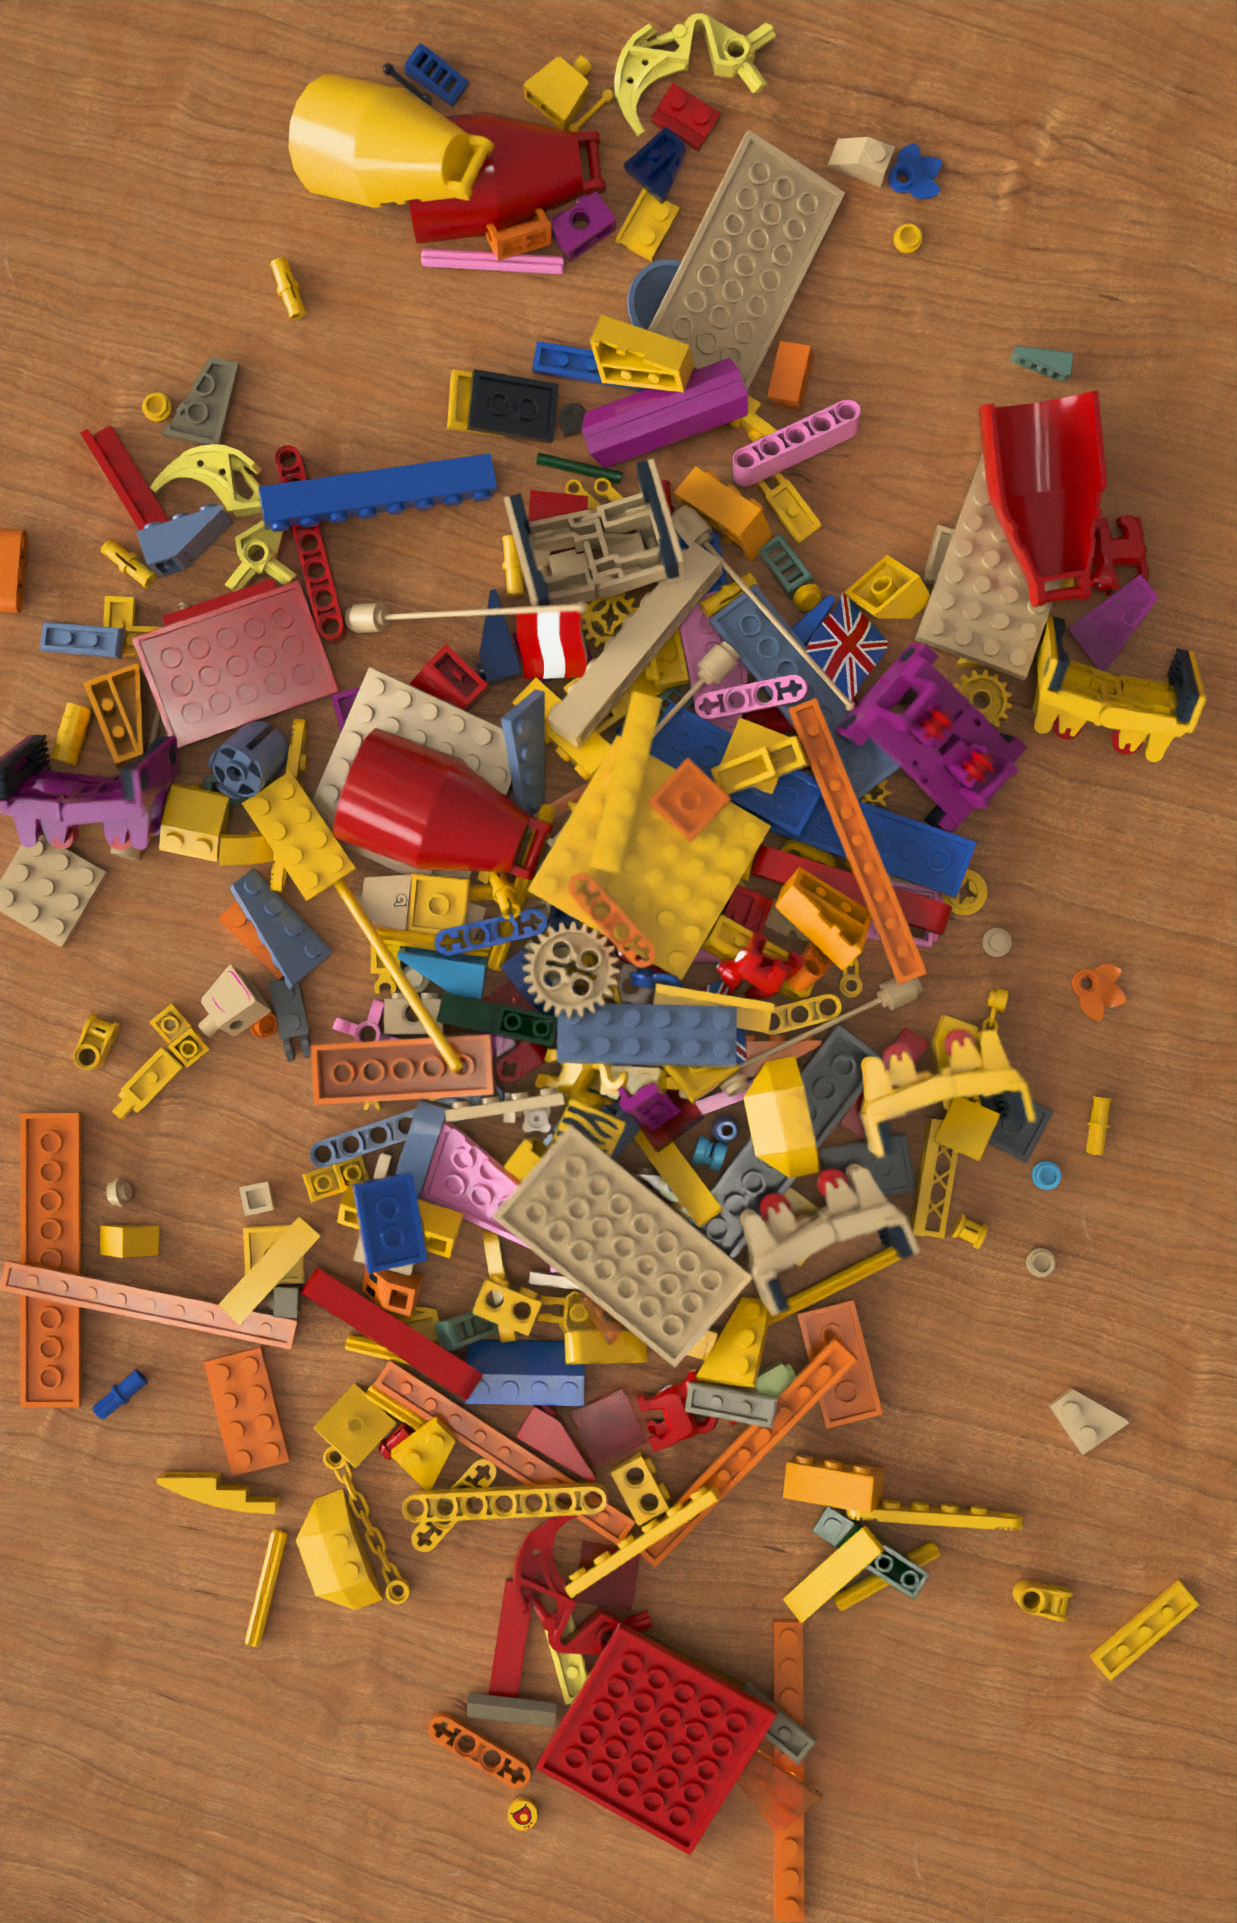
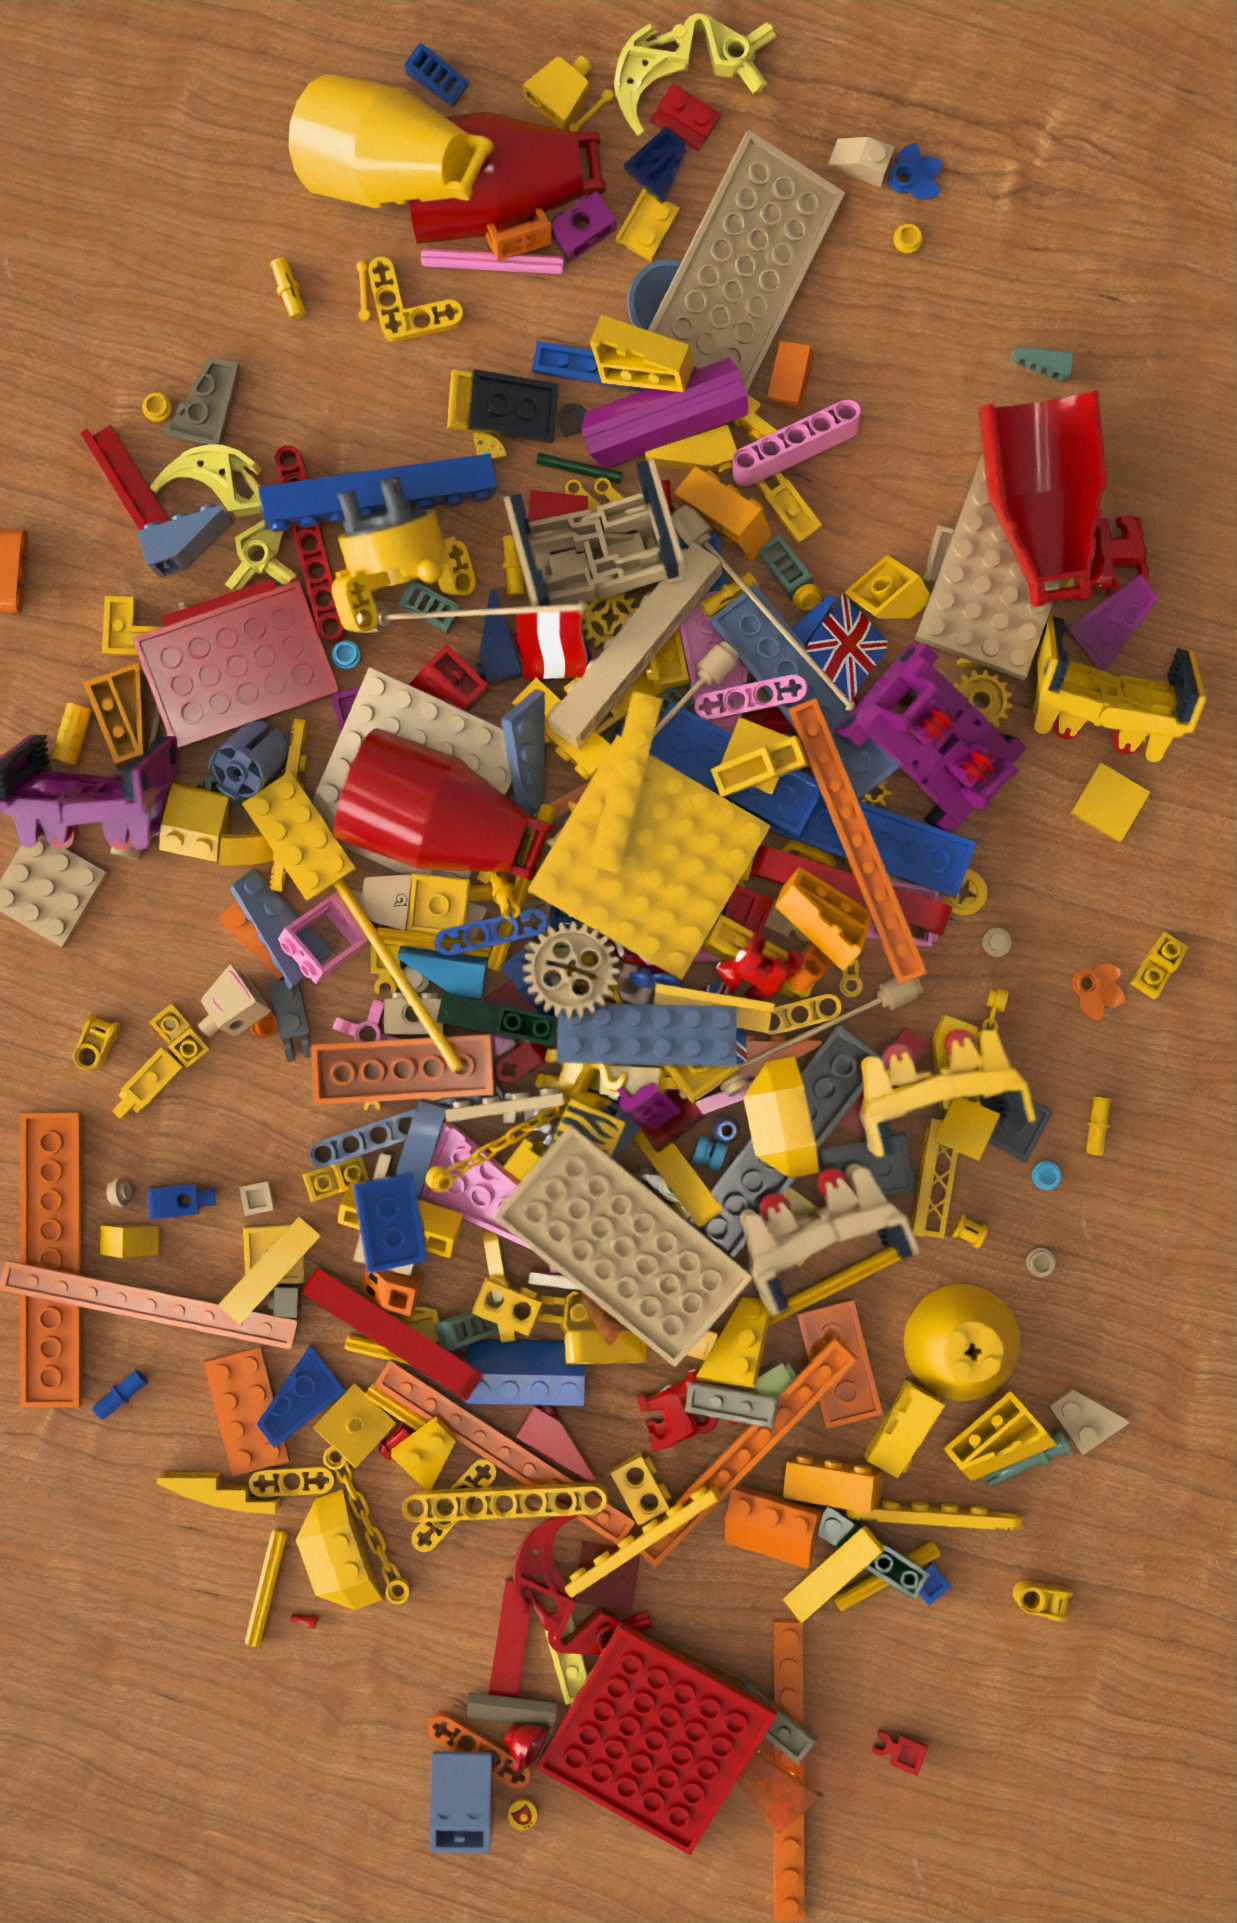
(82, 640): sand blue tile -> none
(115, 552): yellow pin -> none
(164, 1200): none -> blue torso
(270, 1474): none -> yellow beam
(300, 1399): none -> blue wing
(311, 1621): none -> red piece
(342, 918): none -> bright pink window
(346, 654): none -> medium azure plate
(363, 314): none -> yellow hinge
(388, 69): black hinge -> none
(392, 551): none -> yellow piece
(407, 316): none -> yellow beam
(438, 1173): none -> yellow piece
(447, 623): none -> sand green slope
(461, 1802): none -> sand blue slope
(488, 444): none -> yellow tile
(525, 1743): none -> red piece
(608, 1426): clear red tile -> none
(609, 922): orange beam -> none
(689, 800): orange tile -> none
(707, 451): none -> yellow slope
(772, 1525): none -> orange slope
(903, 1428): none -> yellow wedge
(906, 1752): none -> red plate
(935, 1584): none -> blue plate
(940, 1336): none -> yellow cone
(998, 1439): none -> yellow wedge
(1040, 1458): none -> sand green pin
(1109, 802): none -> yellow tile
(1144, 1630): yellow tile -> none
(1159, 965): none -> yellow slope

